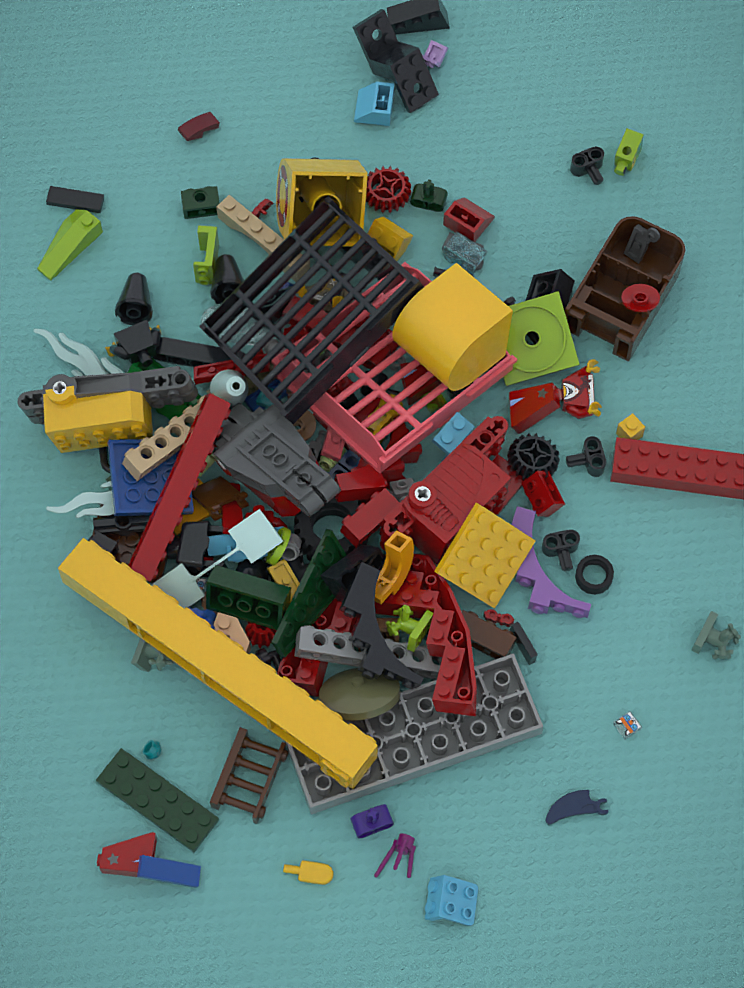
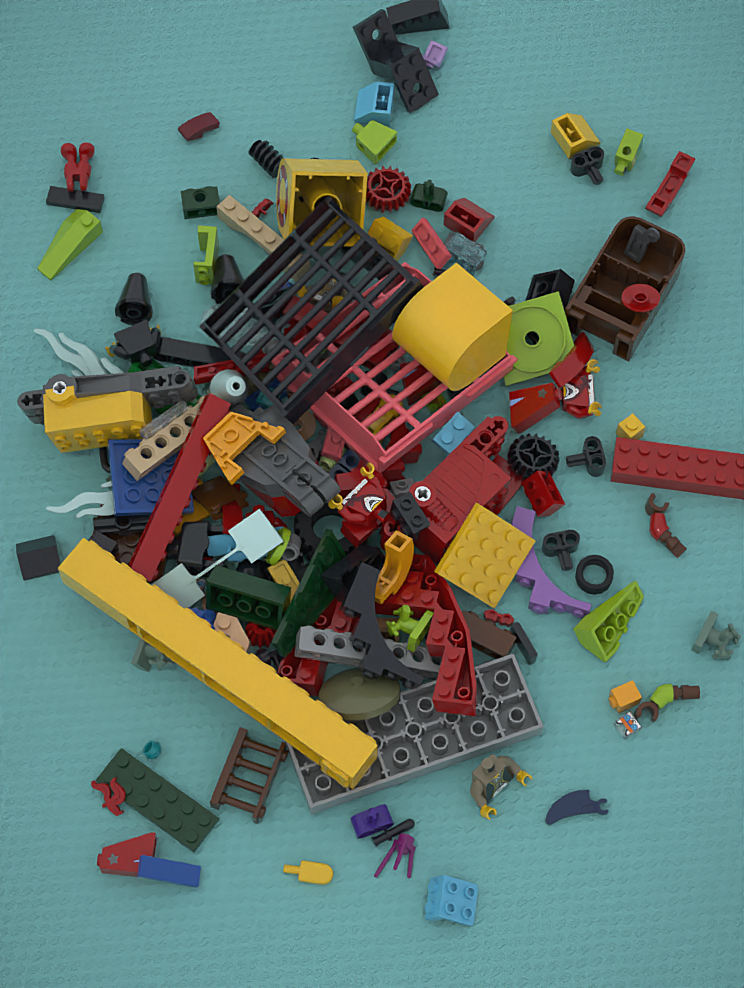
(38, 557): none -> black slope
(77, 172): none -> red piece
(111, 802): none -> red piece
(164, 419): none -> clear axle
(233, 436): none -> light orange wing
(266, 157): none -> black piece
(364, 502): none -> torso
(374, 140): none -> lime torso
(396, 830): none -> black piece
(409, 516): none -> black bracket
(431, 243): none -> coral tile
(491, 778): none -> dark tan torso
(573, 134): none -> yellow slope
(573, 362): none -> red slope
(605, 624): none -> lime wedge
(624, 697): none -> light orange brick
(659, 529): none -> reddish brown piece
(665, 694): none -> reddish brown piece
(671, 184): none -> red slope

